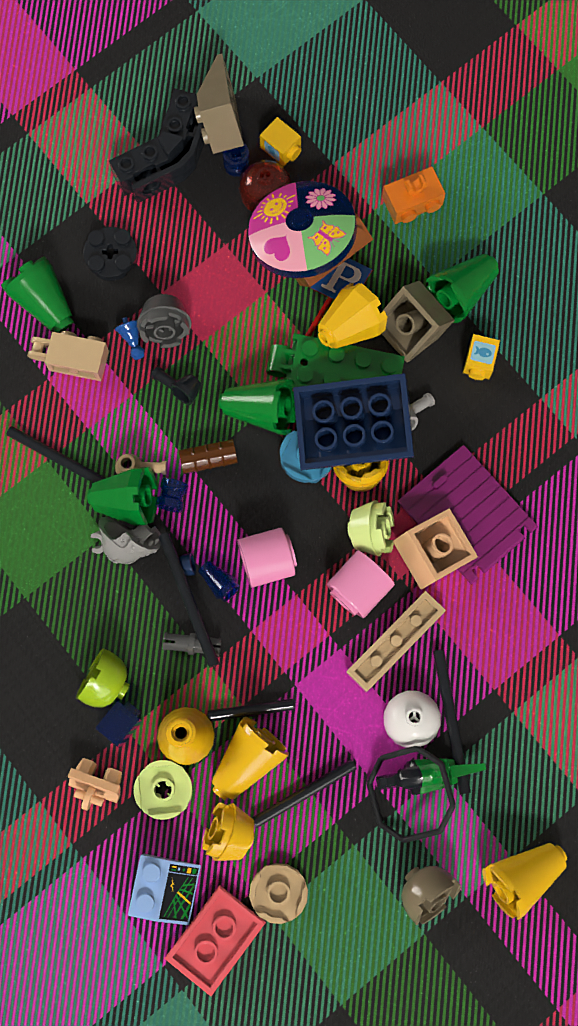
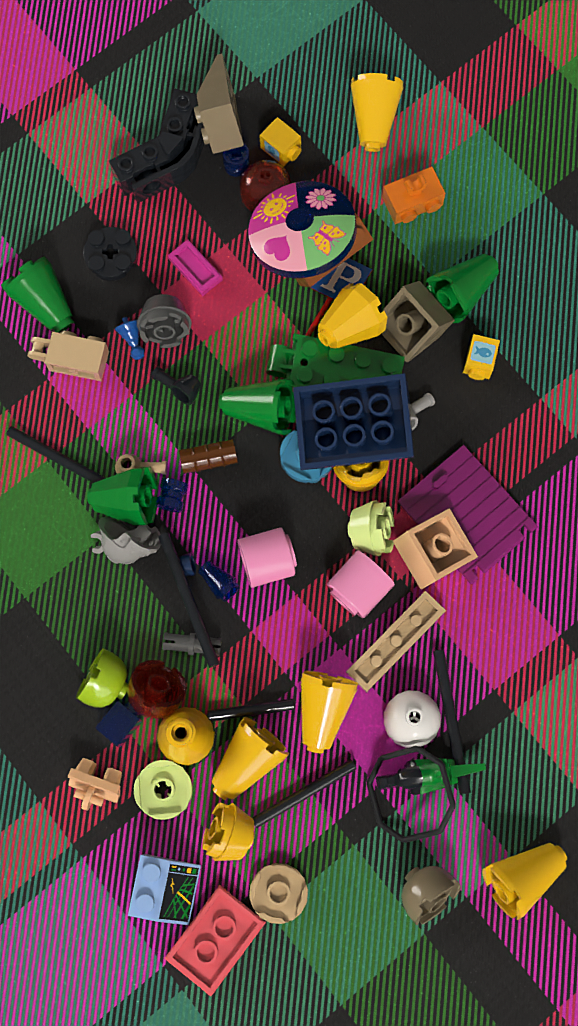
(156, 689): none -> clear red cylinder
(195, 267): none -> dark pink tile
(324, 707): none -> yellow cone
(375, 108): none -> yellow cone

